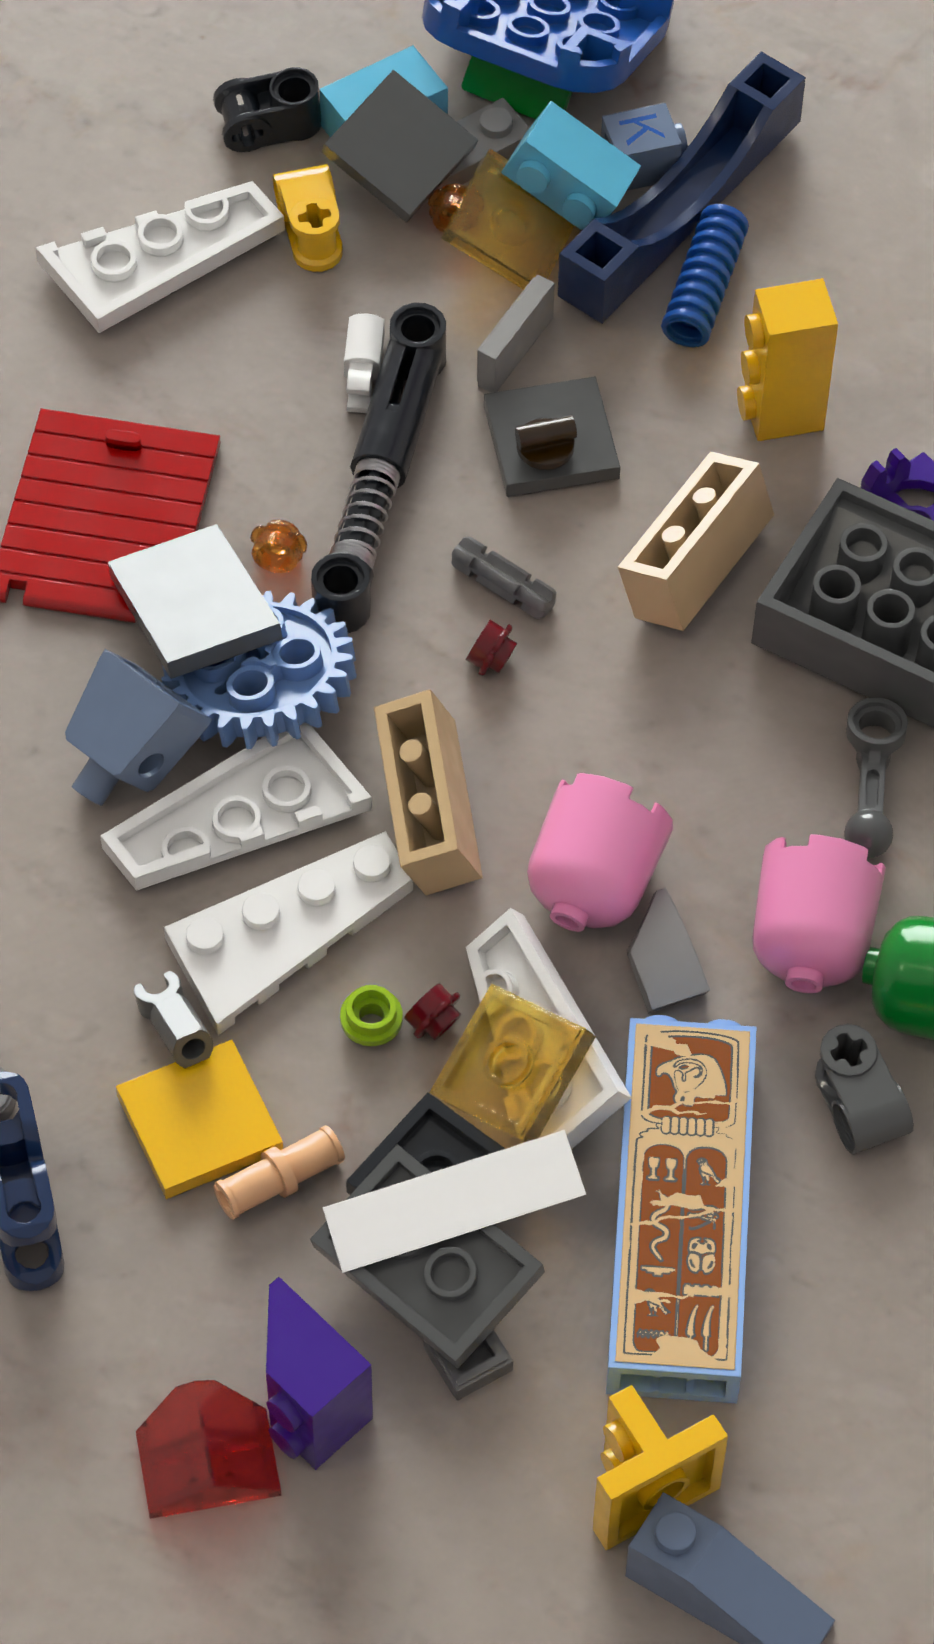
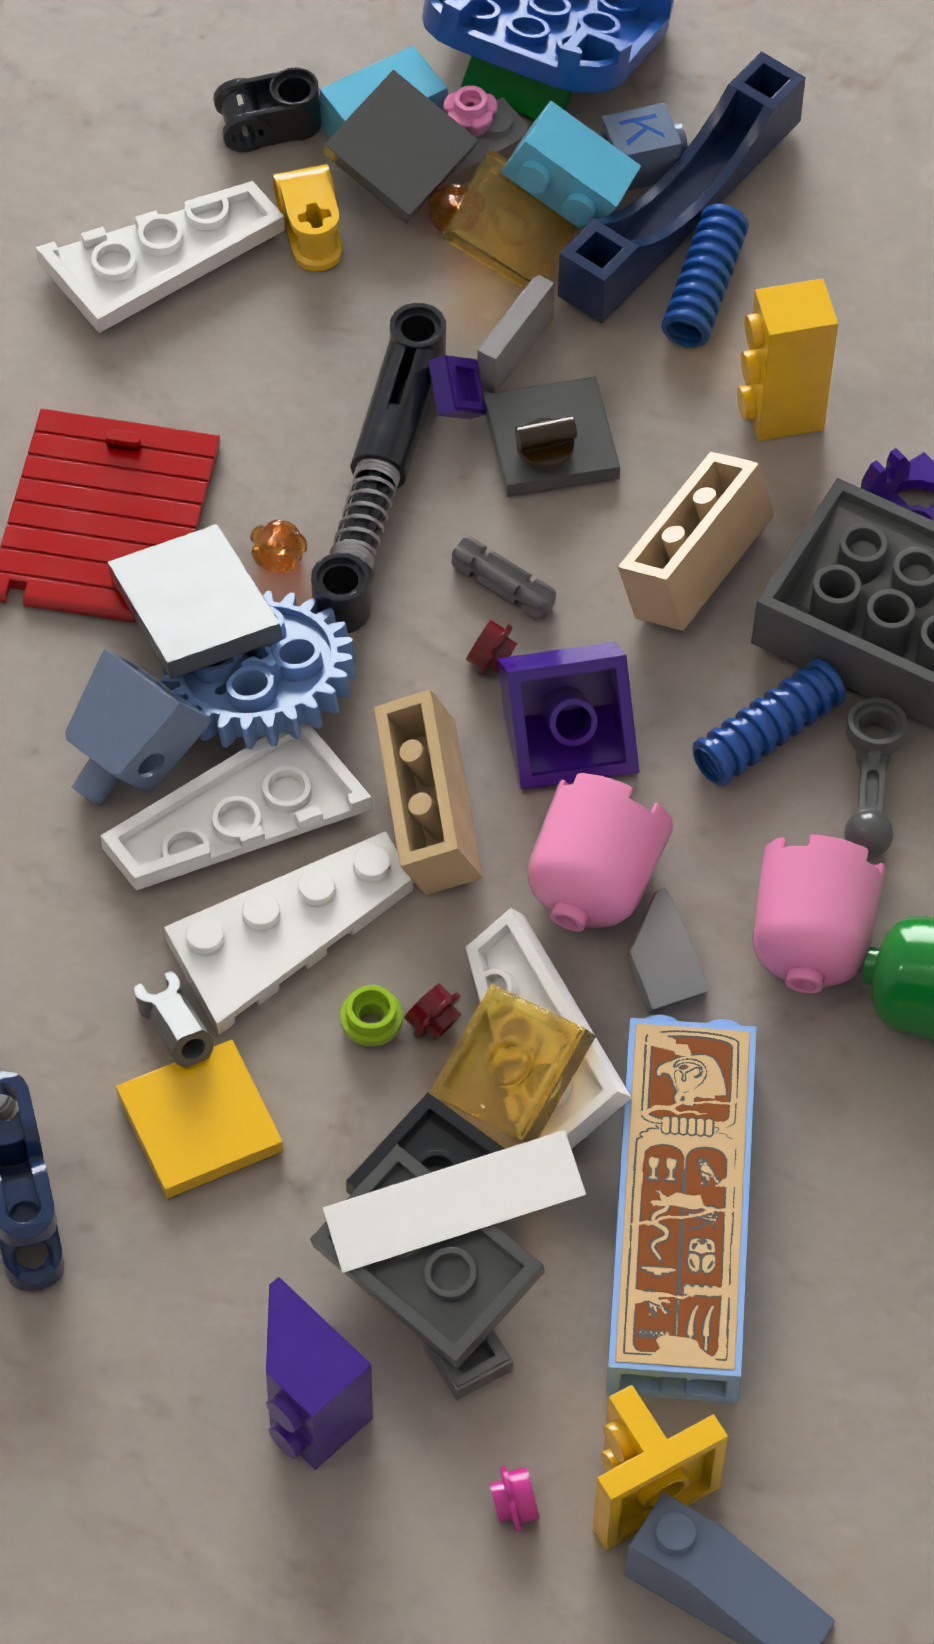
(206, 1450): clear red slope -> none
(279, 1172): light nougat pin -> none
(363, 359): white bar -> none
(457, 387): none -> dark purple tile
(471, 109): none -> bright pink plate
(514, 1497): none -> dark pink plate
(569, 714): none -> dark purple slope
(769, 722): none -> blue piece
(860, 1090): dark grey piece -> none

